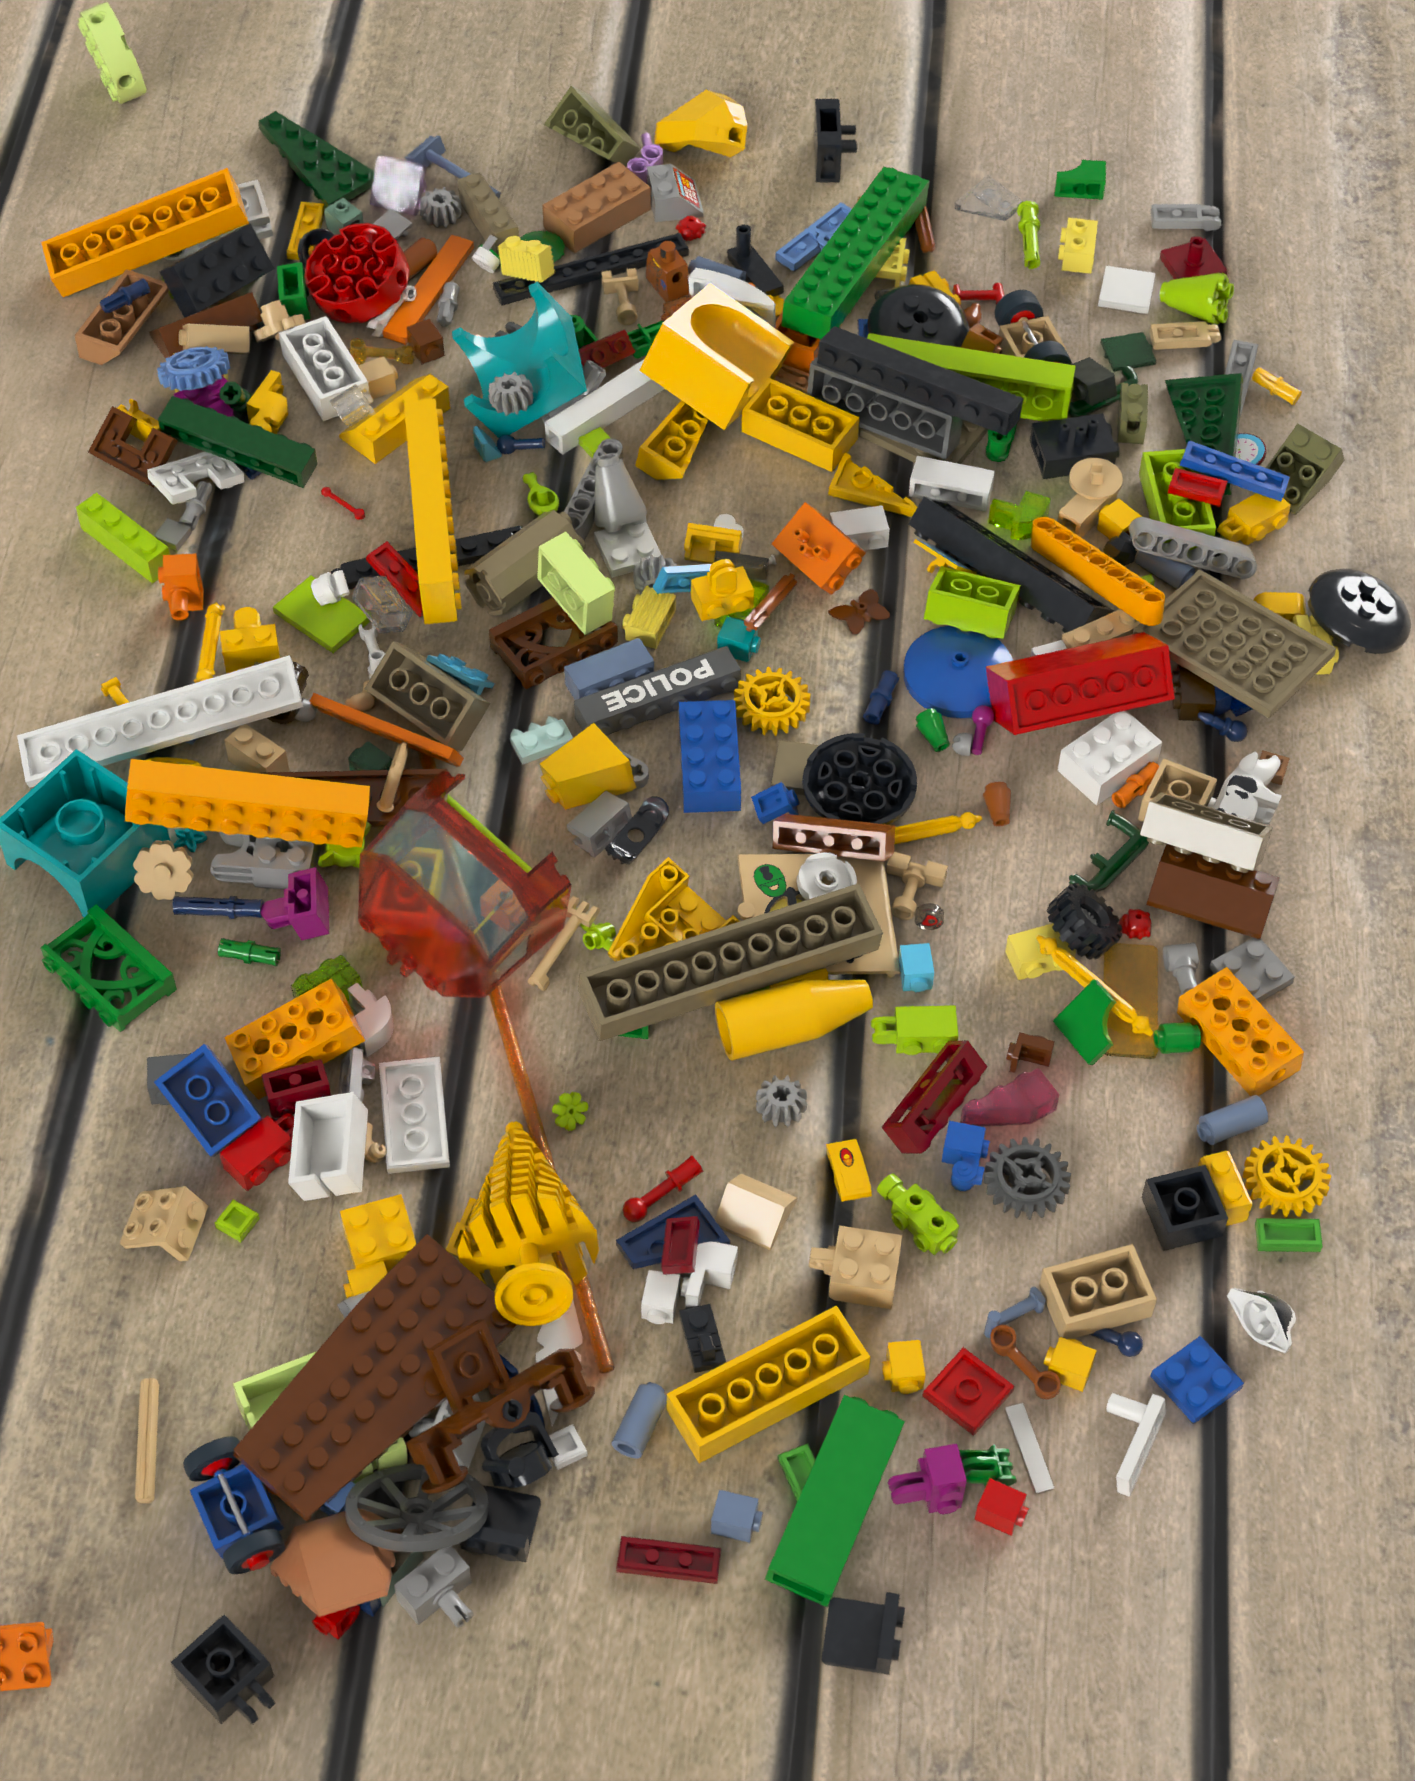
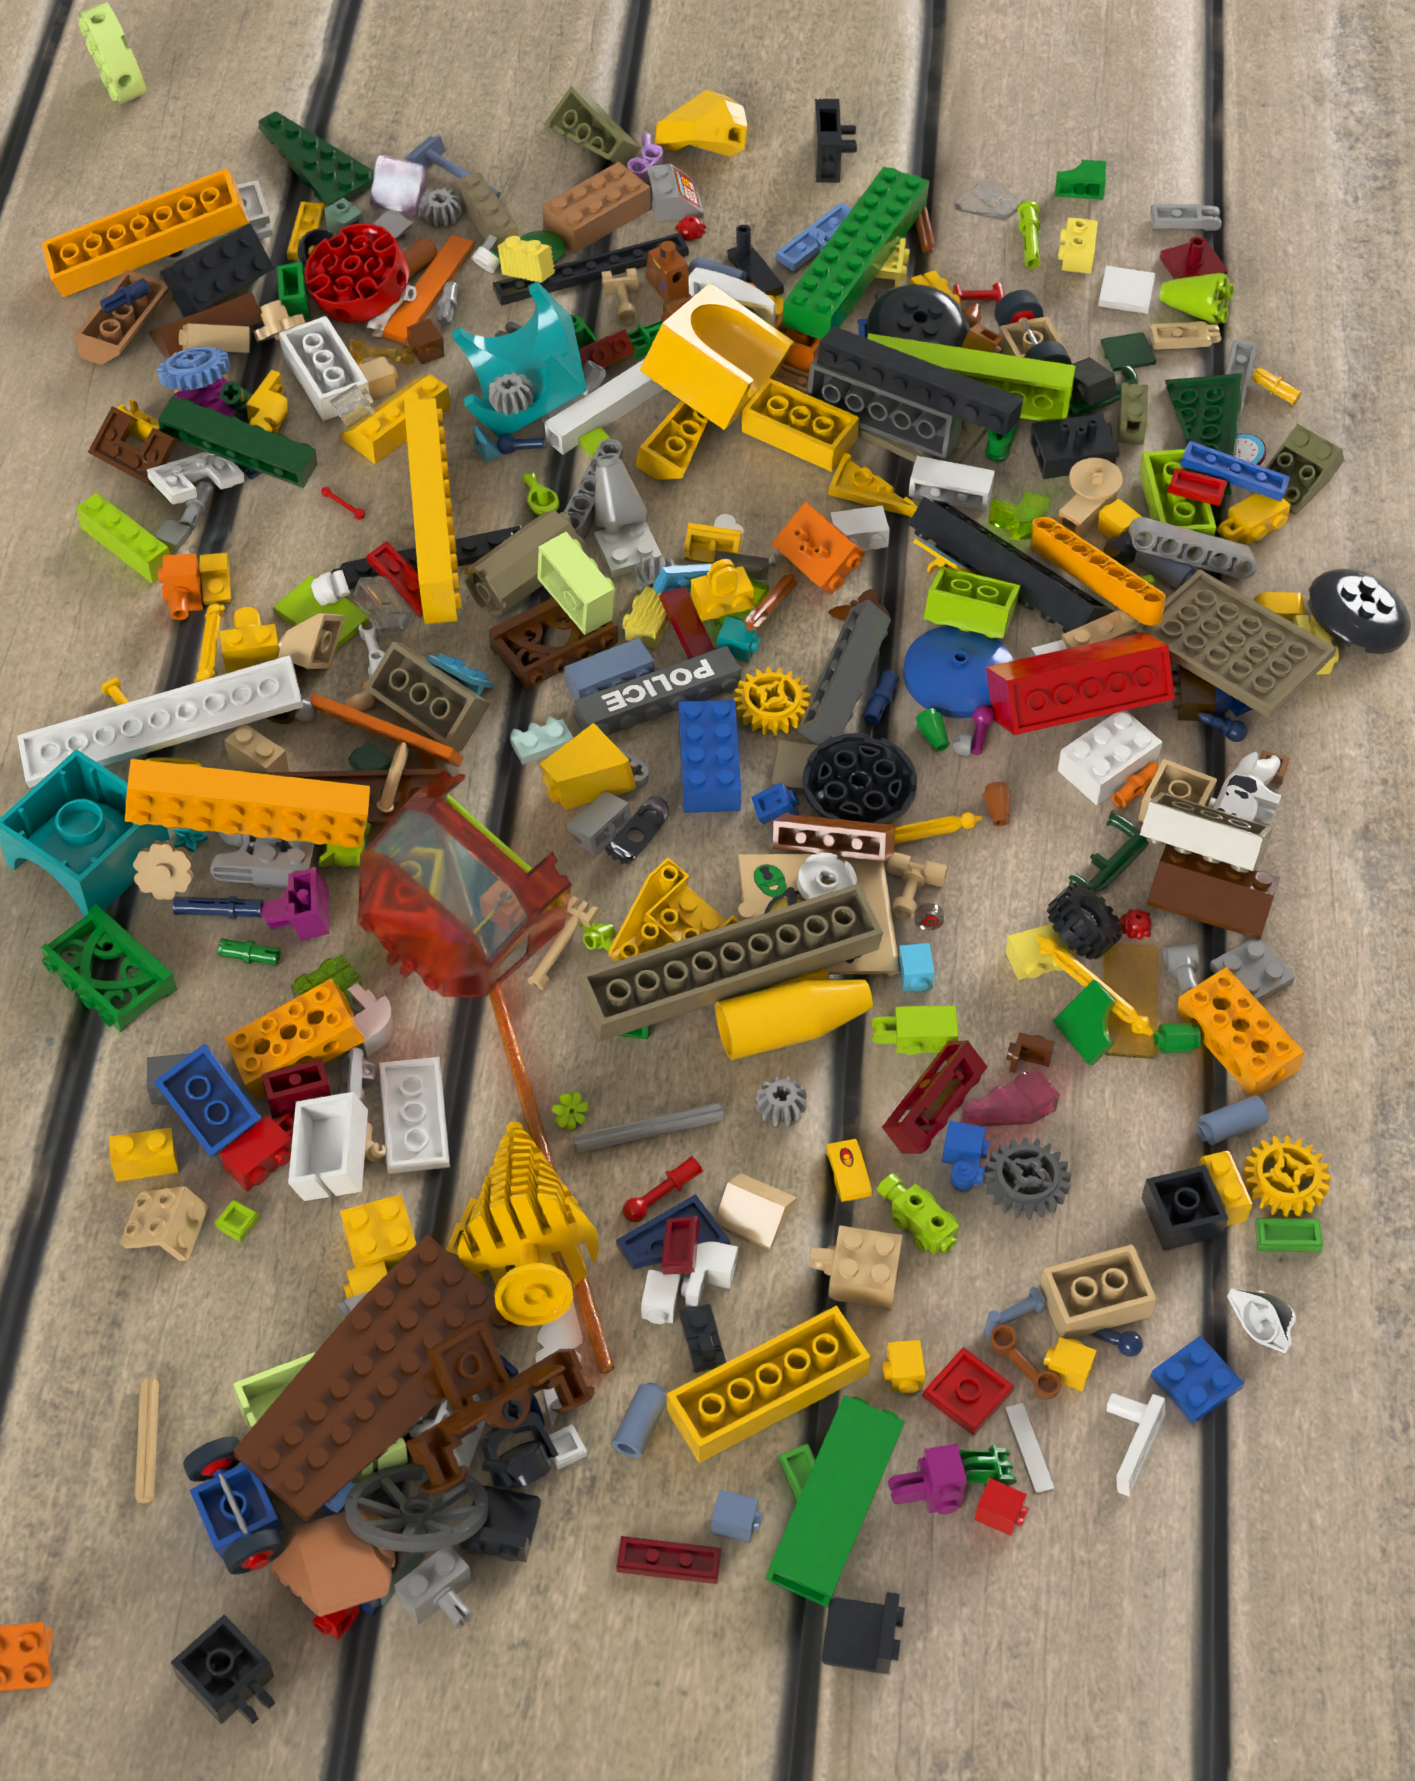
(143, 1154): none -> yellow brick
(215, 578): none -> yellow brick
(312, 641): none -> tan slope
(648, 1128): none -> light grey axle
(686, 622): none -> dark red tile
(845, 673): none -> dark grey brick

